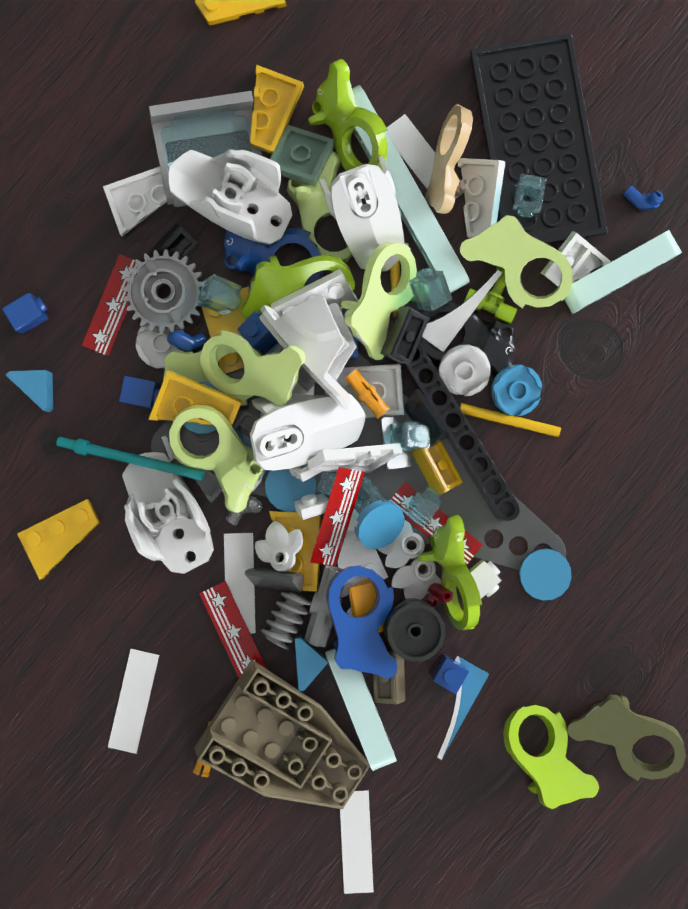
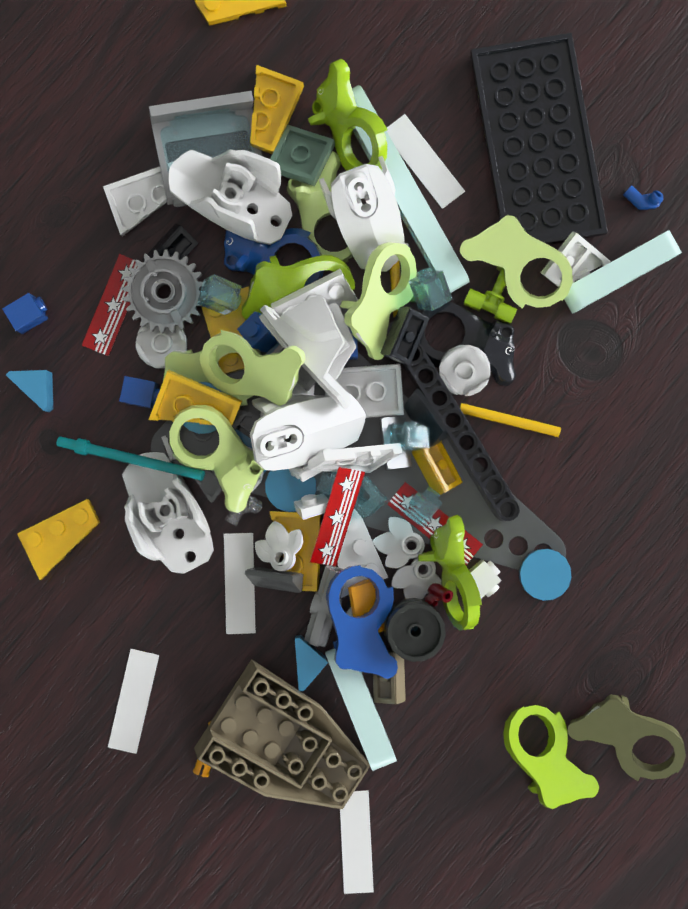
(185, 342): blue arm -> none
(231, 627): red sticker -> none
(286, 618): light grey piece -> none
(366, 393): light orange pin -> none
(379, 524): dark azure tile -> none
(443, 330): white sticker -> none
(449, 149): tan animal -> none
(449, 674): blue brick -> none
(464, 699): dark azure sticker -> none
(482, 192): white wing -> none
(516, 390): dark azure tile -> none
(533, 187): clear light blue brick -> none

